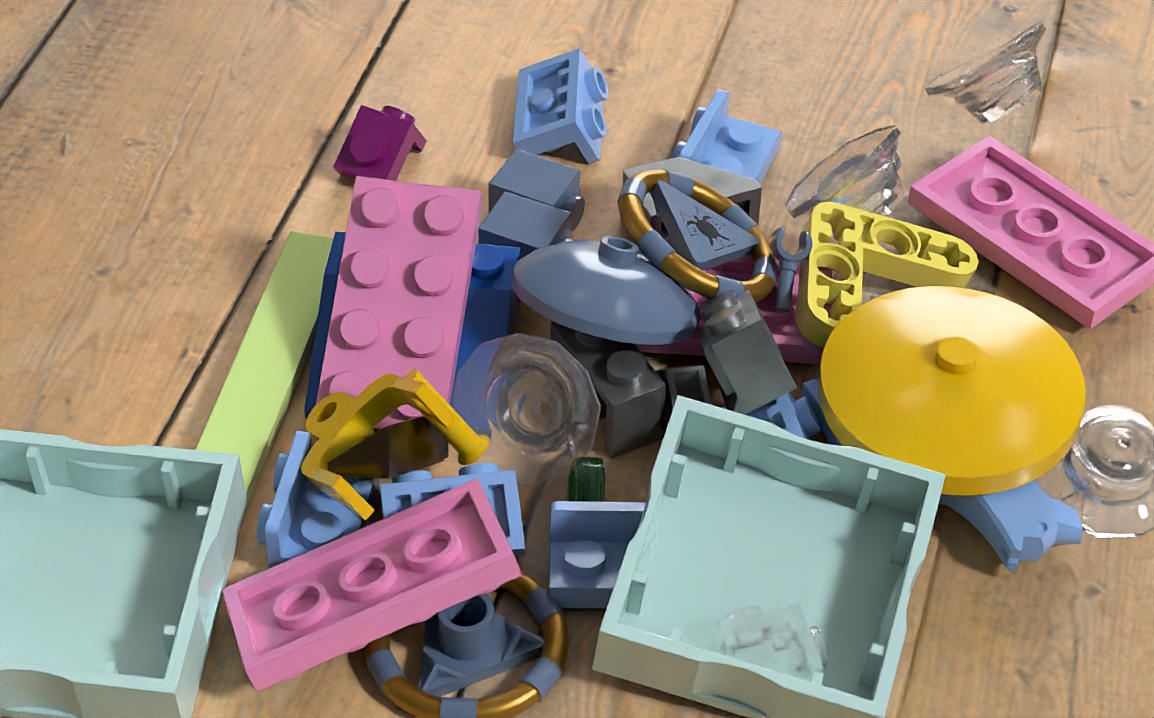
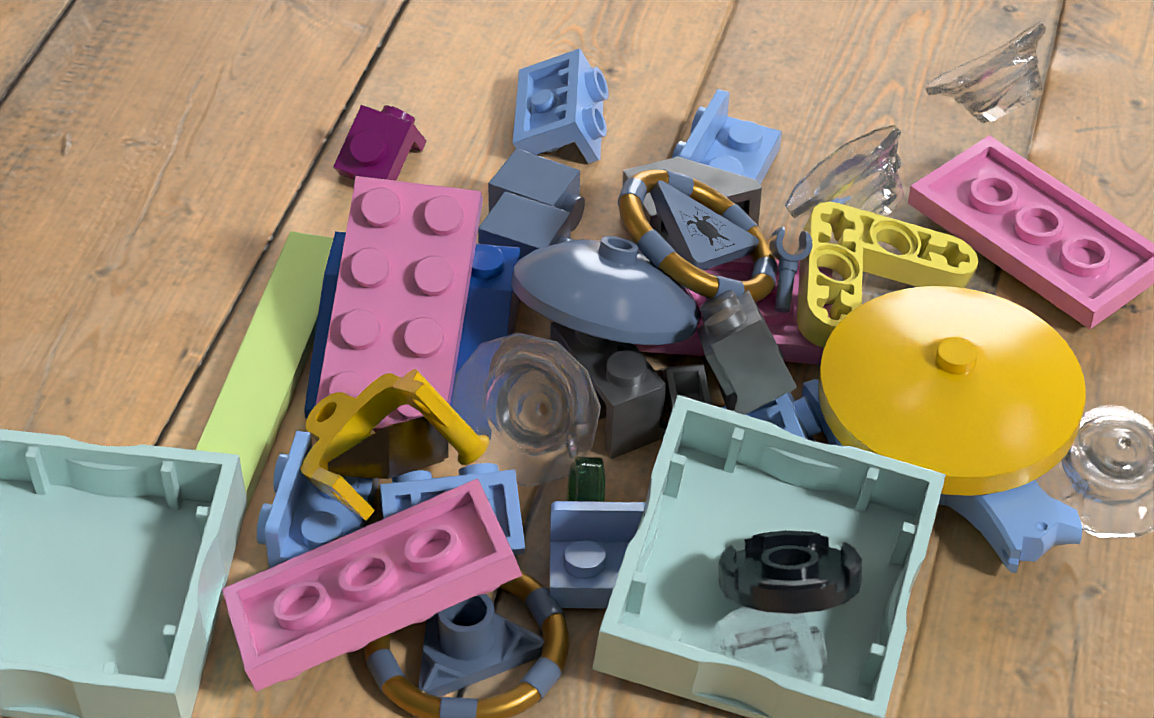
(790, 573): none -> black tile

